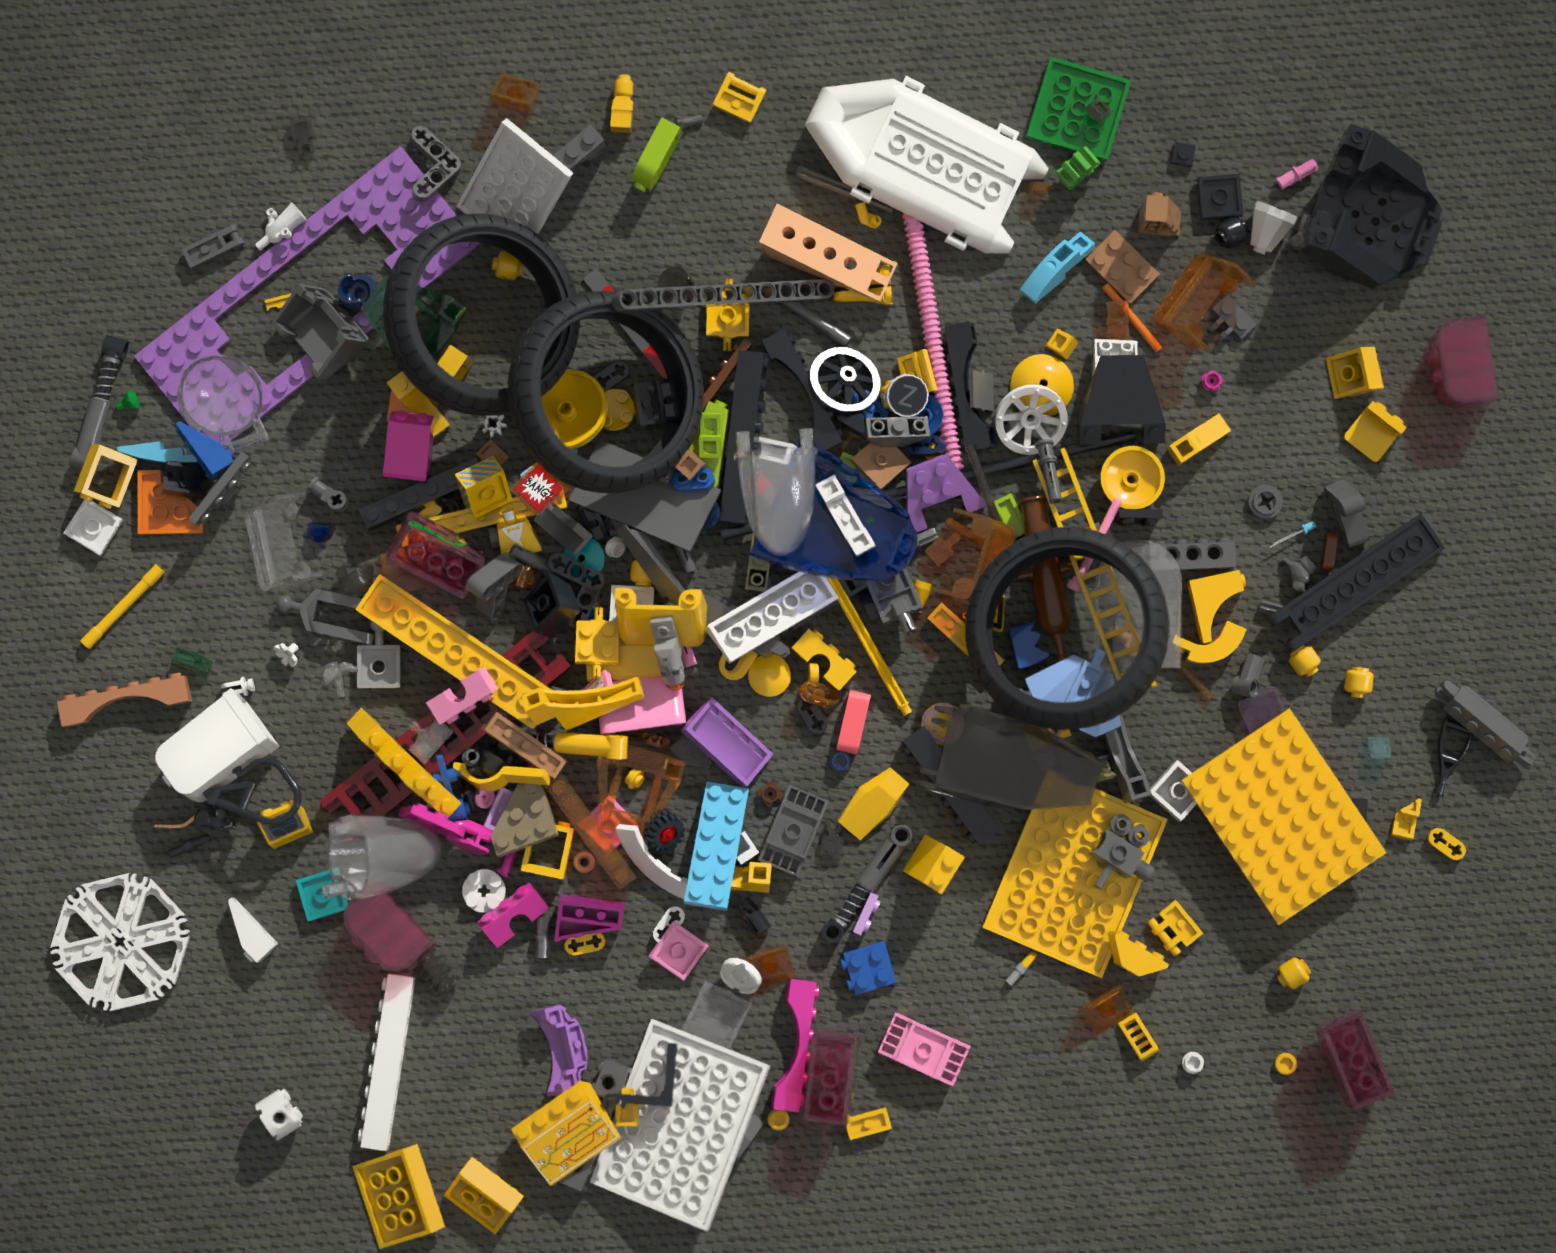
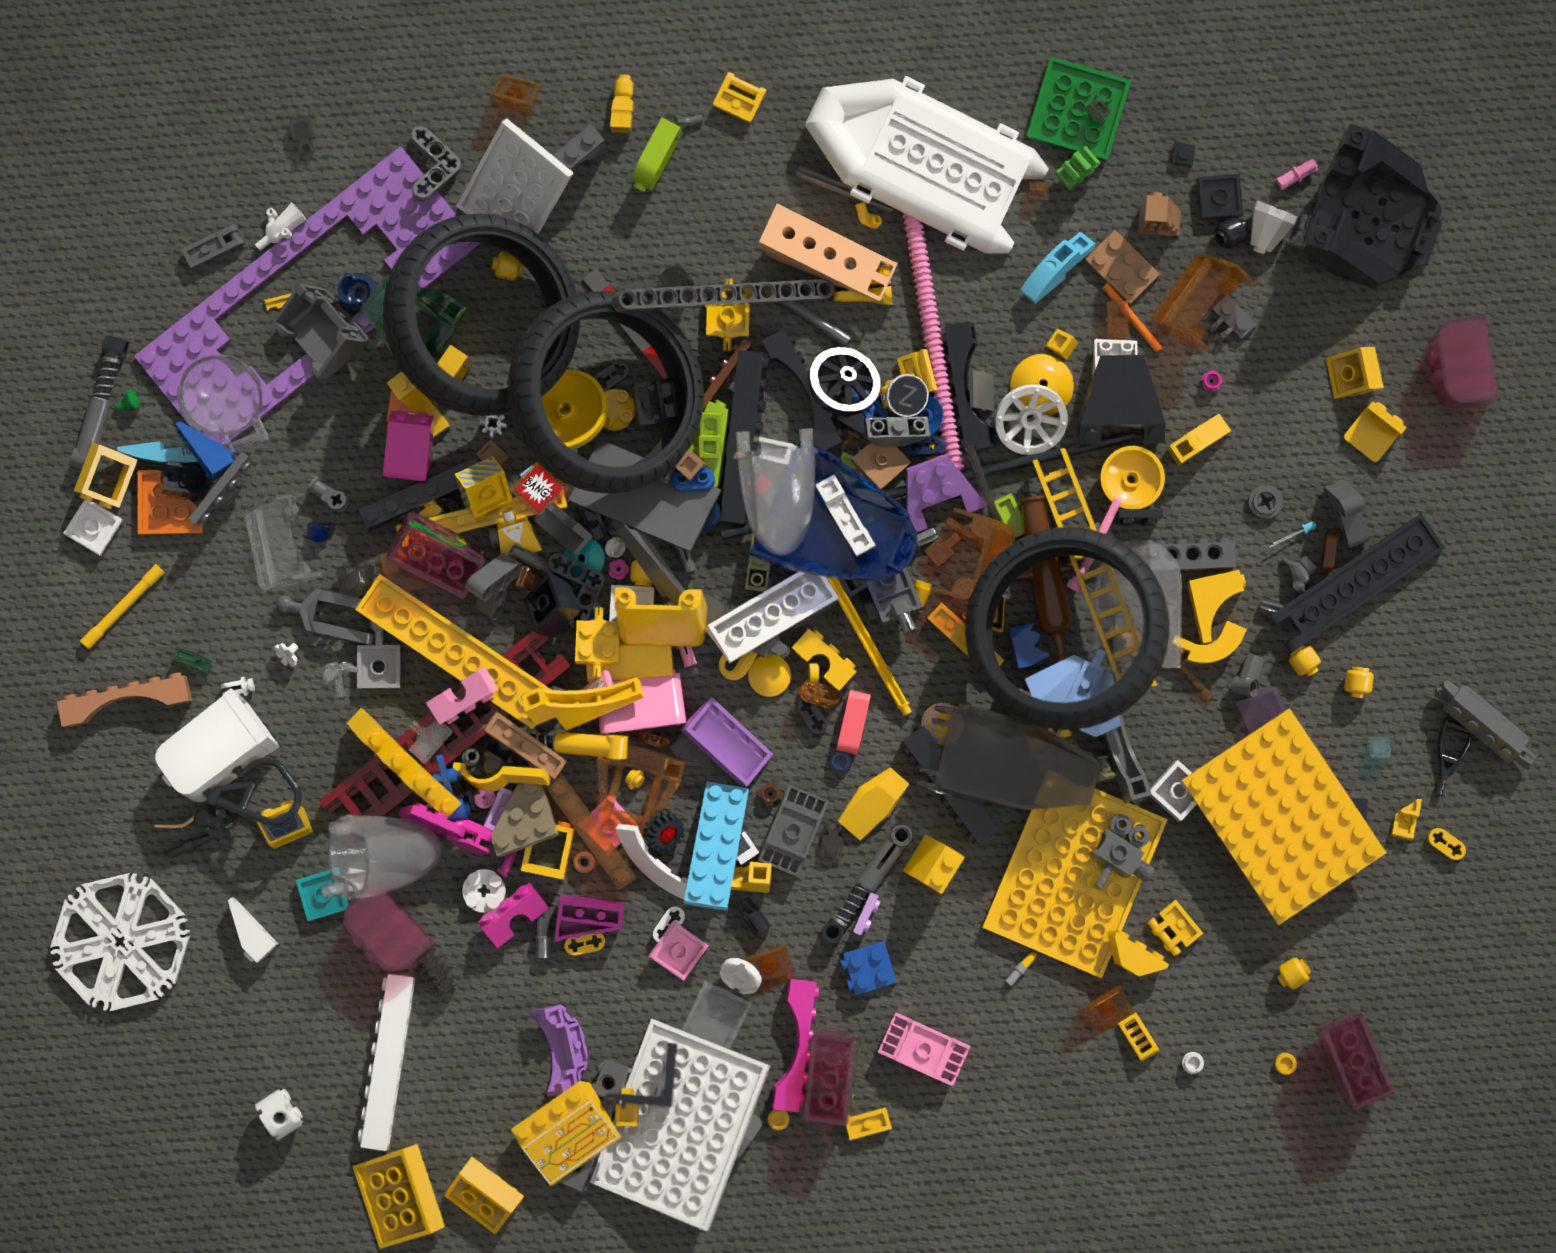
(619, 575): none -> dark pink plate
(668, 651): light grey plate -> none
(1046, 461): dark grey pin -> none

